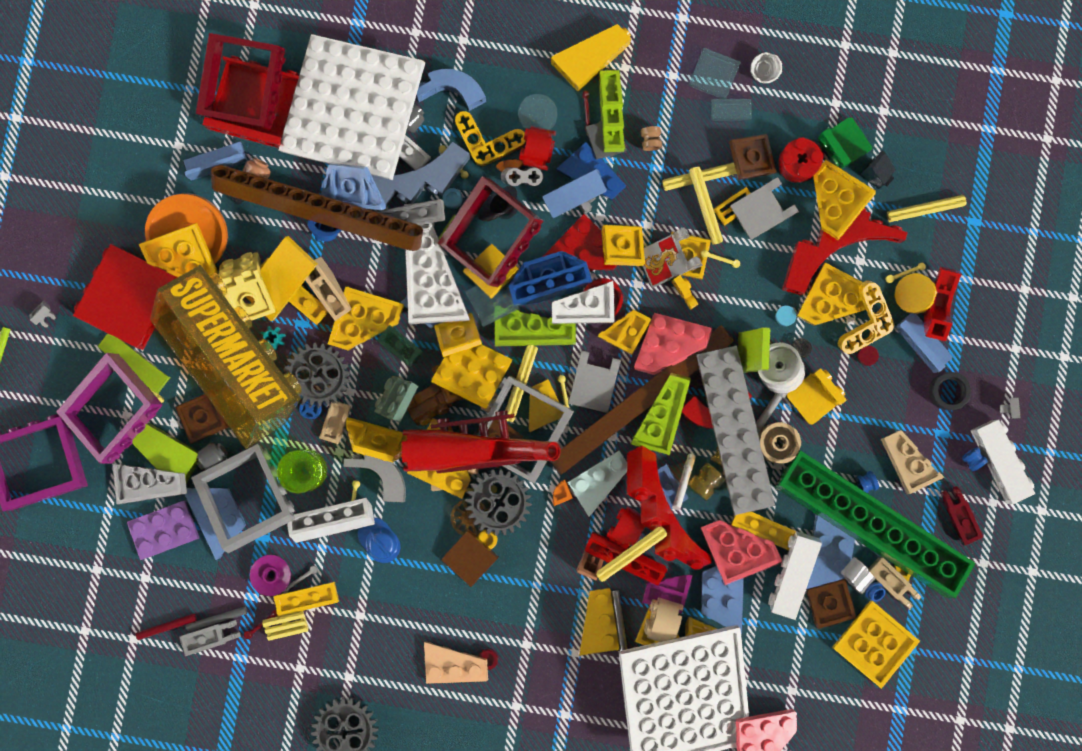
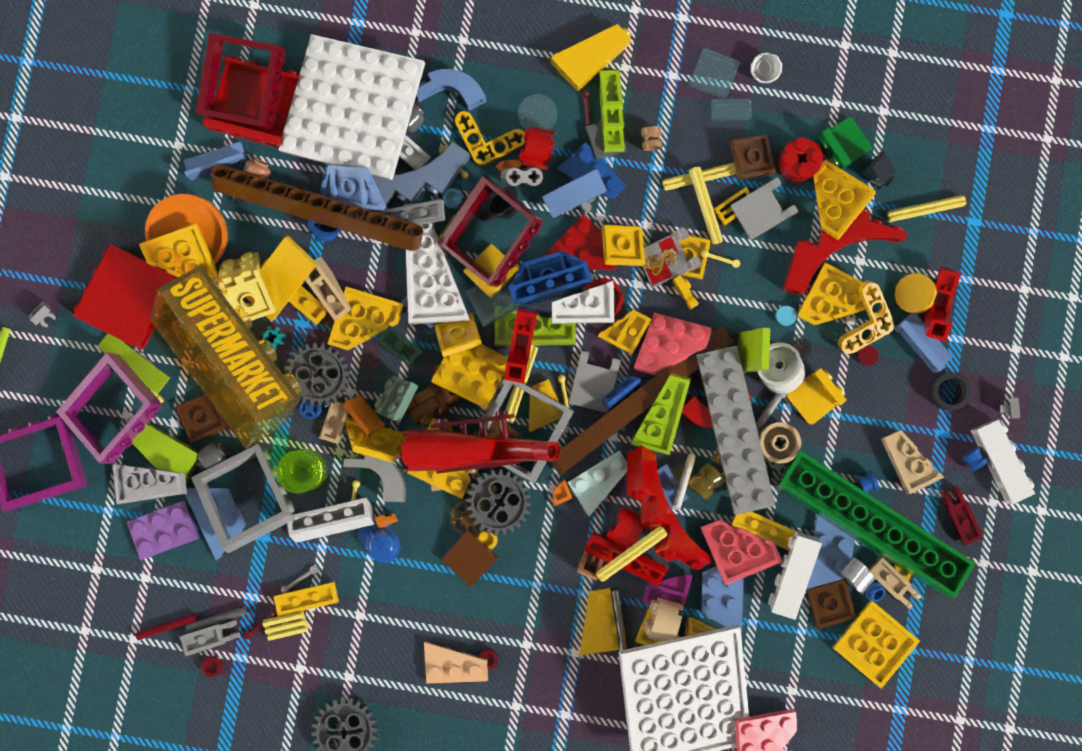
(212, 666): none -> dark red tile
(260, 575): magenta dish -> none
(363, 415): none -> orange tile
(383, 521): none -> orange tile
(520, 345): none -> red arch
(621, 392): none -> blue slope
(889, 279): light yellow hinge -> none

